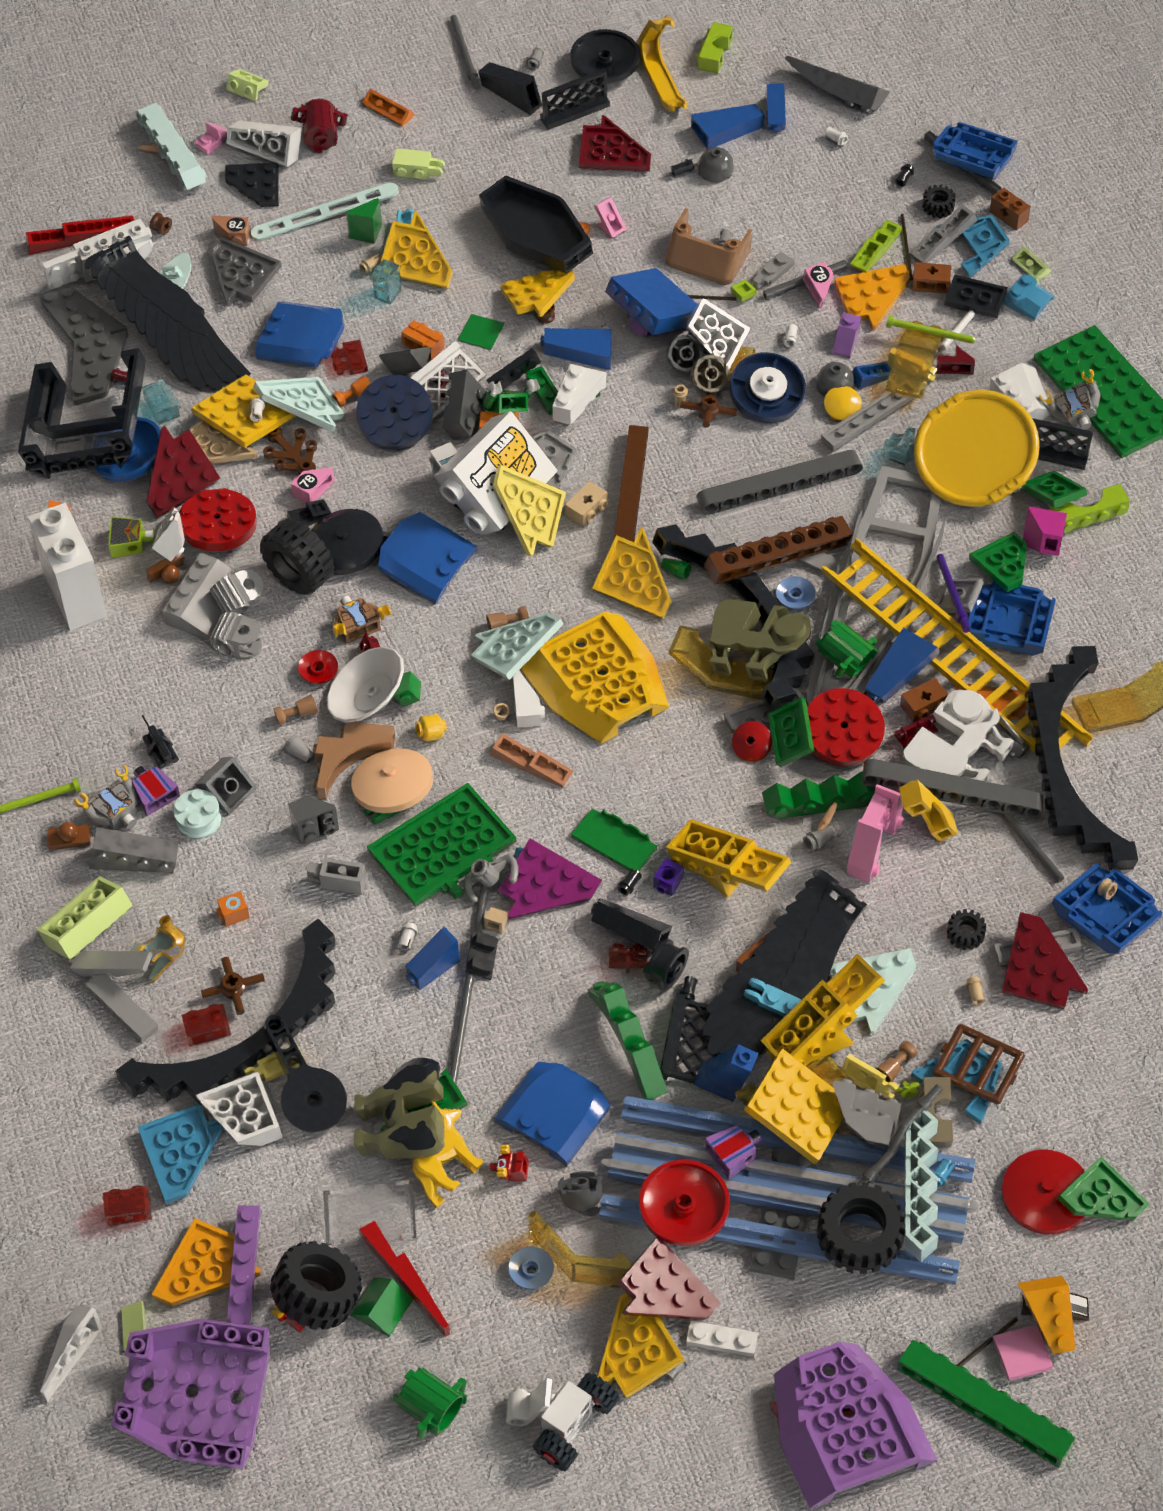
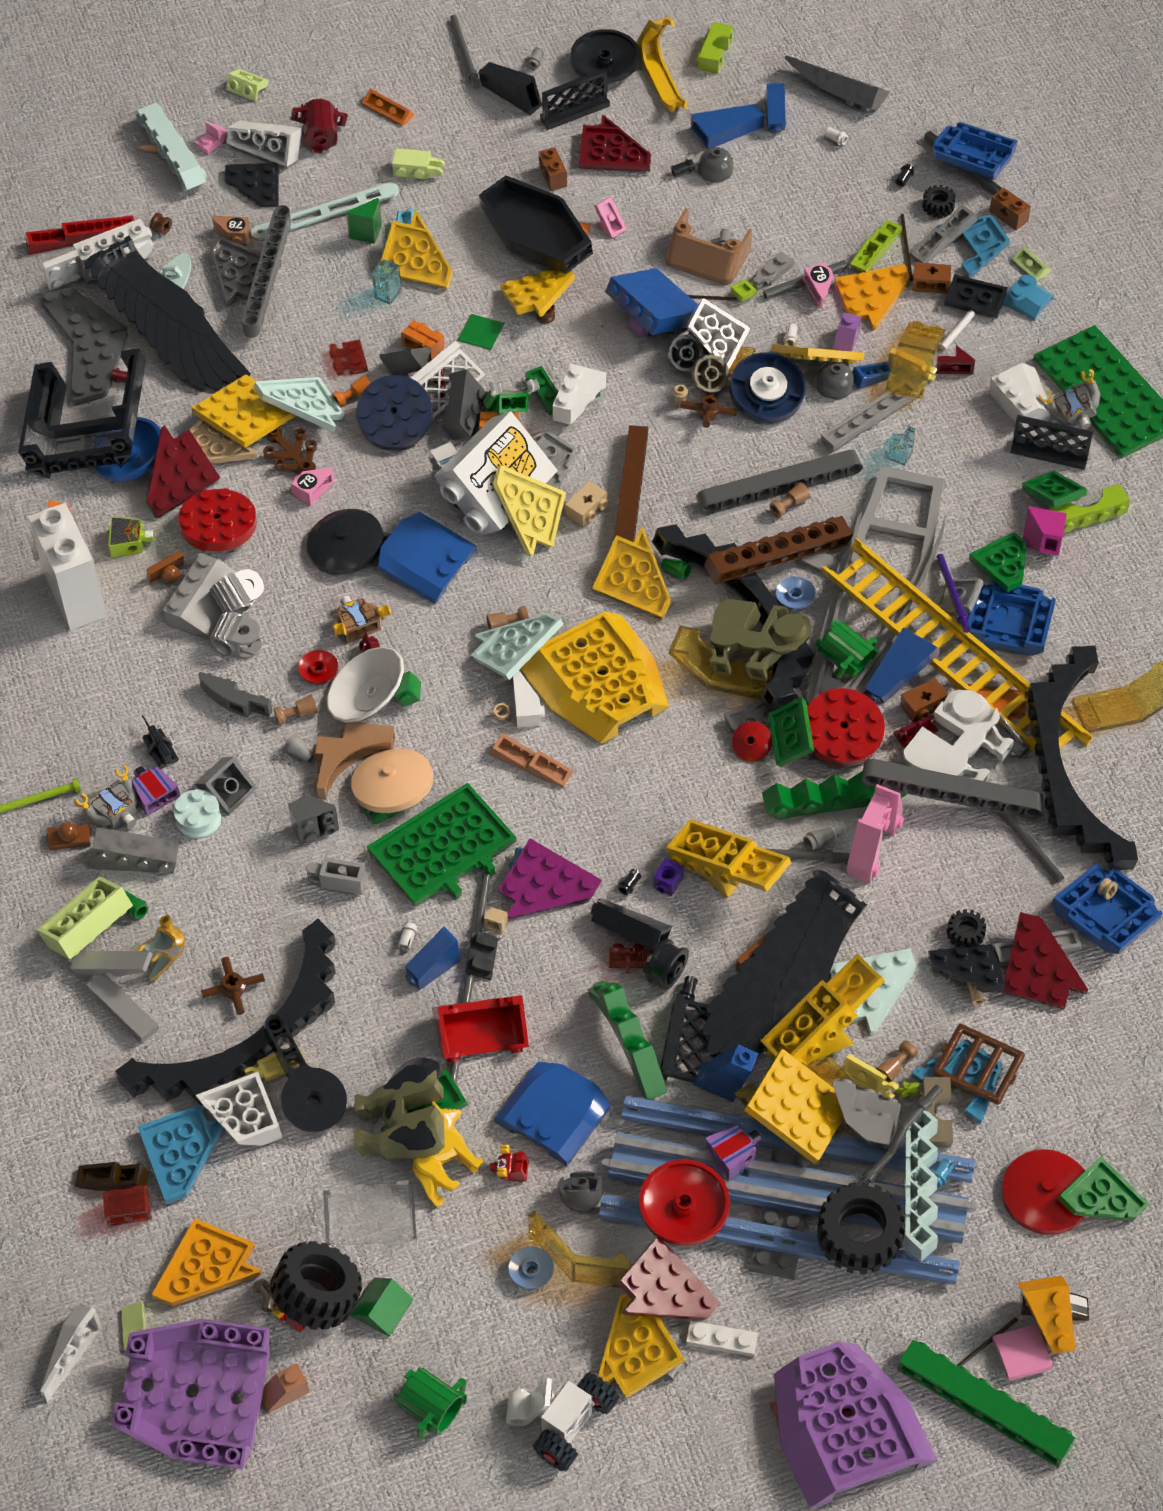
(111, 1176): none -> dark brown slope
(139, 906): none -> green cone
(161, 401): clear light blue brick -> none
(170, 536): white wedge -> none
(206, 1024): clear red brick -> none
(228, 696): none -> dark grey slope
(232, 909): orange brick -> none
(244, 1264): medium lavender plate -> none
(257, 406): white pin -> none
(263, 1287): none -> dark tan arm
(266, 271): none -> dark grey beam
(284, 1388): none -> nougat slope
(296, 556): black tyre -> none
(300, 334): blue wedge -> none
(311, 514): black slope -> none
(367, 265): tan pin -> none
(404, 1273): red slope -> none
(430, 727): yellow head -> none
(481, 1027): none -> red windscreen
(488, 874): light grey piece -> none
(515, 369): black plate -> none
(552, 169): none -> dark orange brick
(579, 345): blue slope -> none
(615, 839): green piece -> none
(771, 998): medium azure hinge -> none
(795, 496): none -> medium nougat piece
(821, 354): none -> yellow wing
(827, 817): light nougat helmet -> none
(827, 855): none -> dark grey bar
(842, 403): yellow dish -> none
(929, 330): lime bar -> none
(938, 817): yellow arch -> none
(970, 965): none -> black plate
(976, 448): yellow piece -> none

